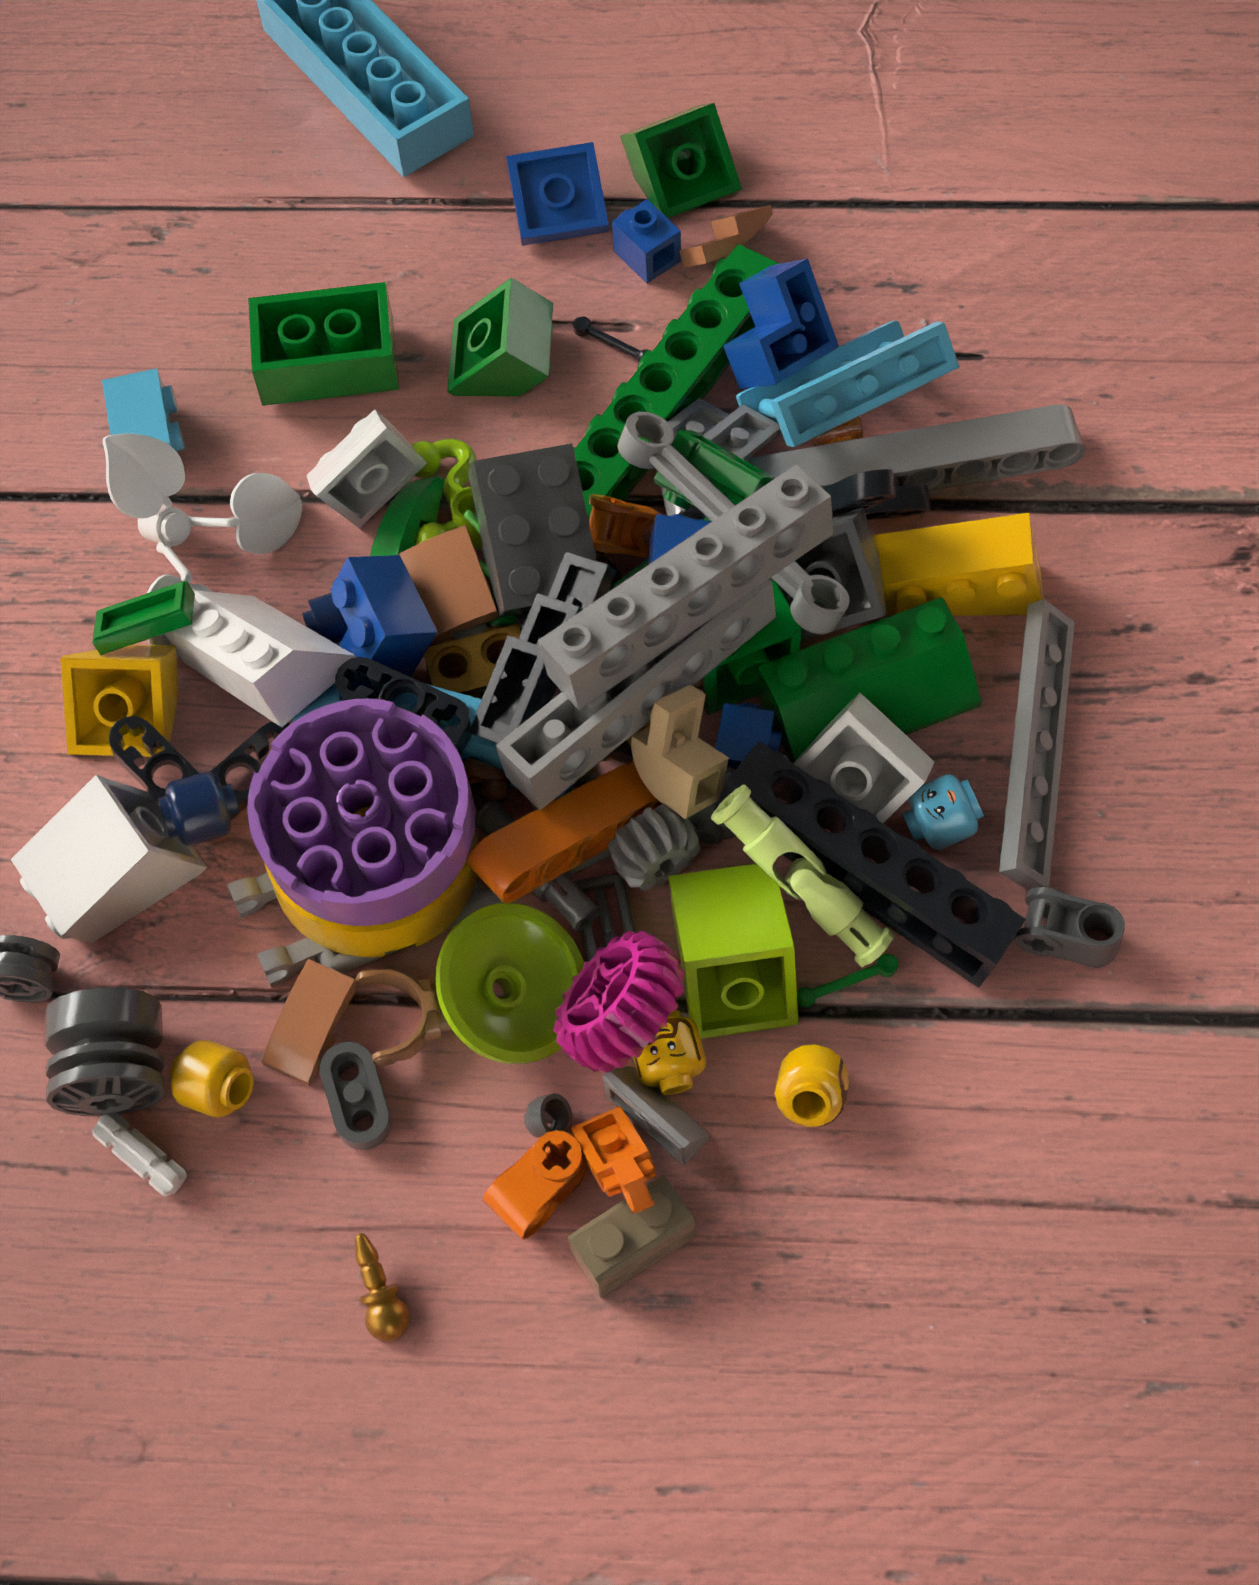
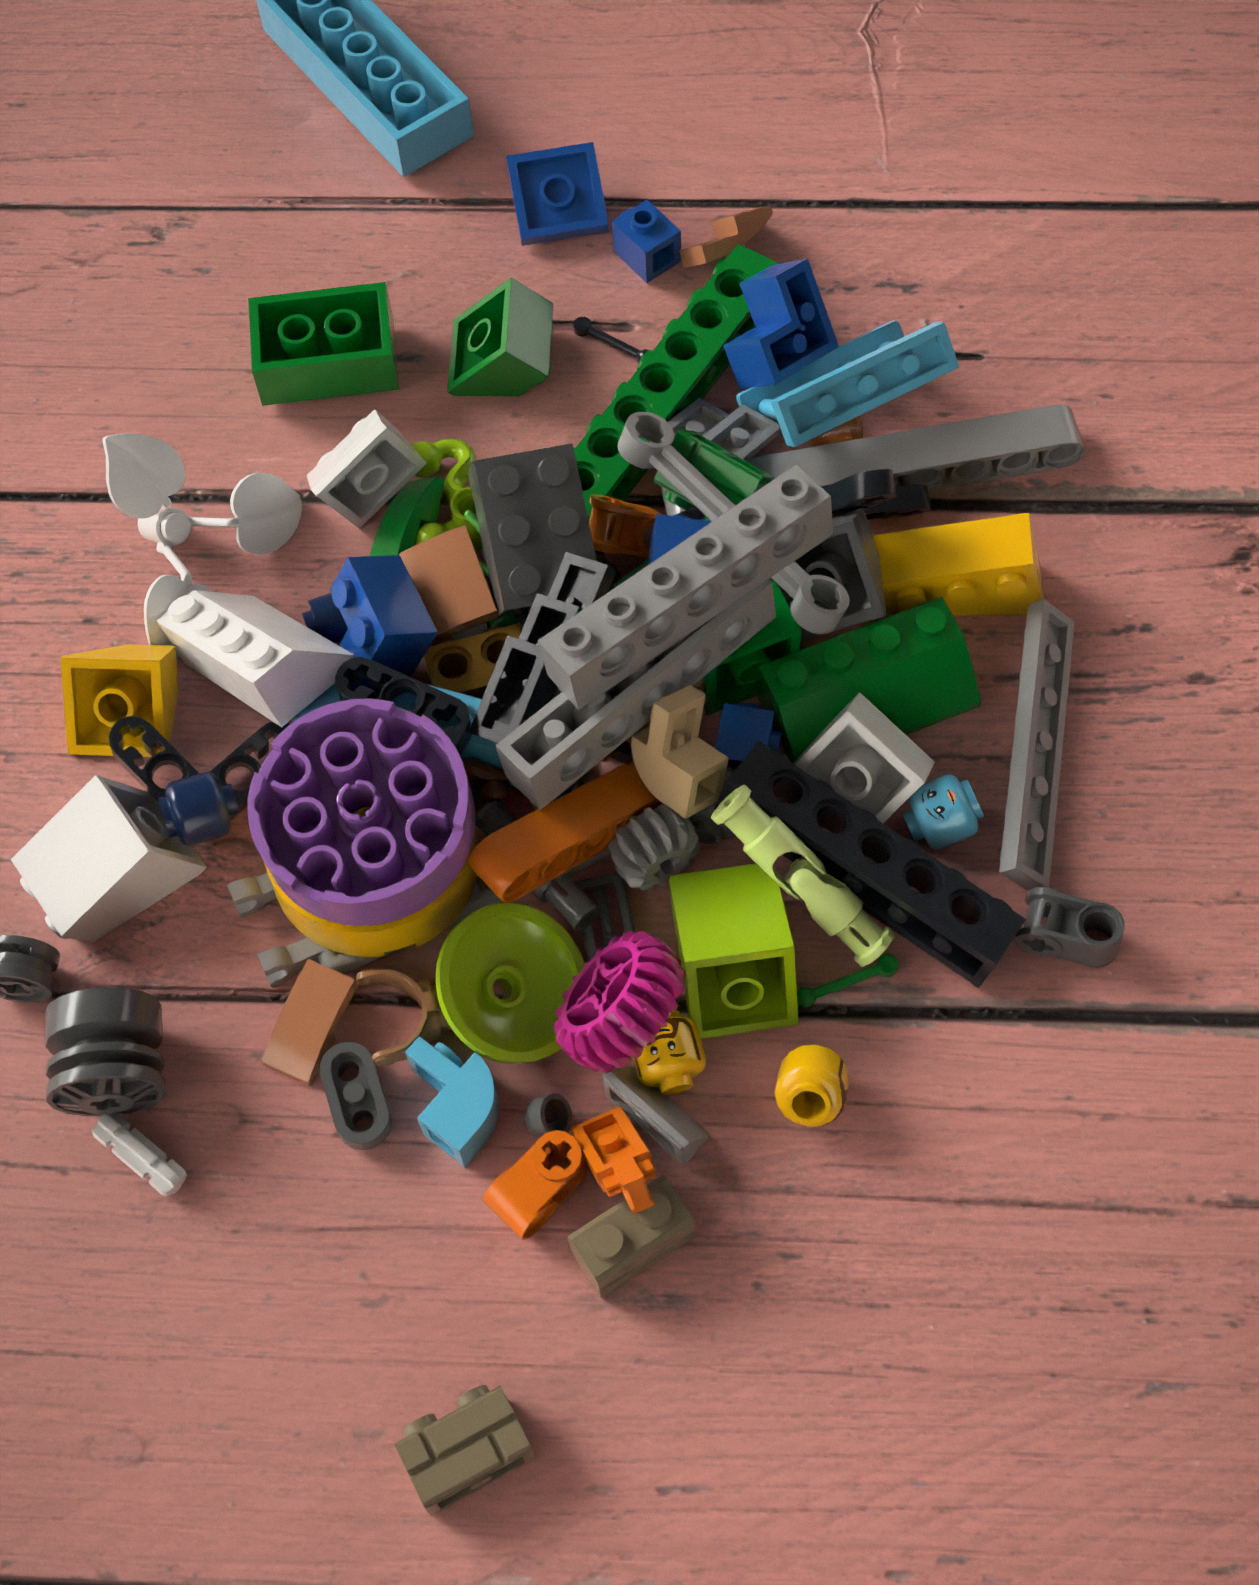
(142, 406): medium azure brick -> none
(143, 617): green tile -> none
(211, 1078): yellow head -> none
(386, 1313): pearl gold bar -> none
(464, 1448): none -> dark tan brick
(467, 1101): none -> medium azure brick
(682, 160): green slope -> none

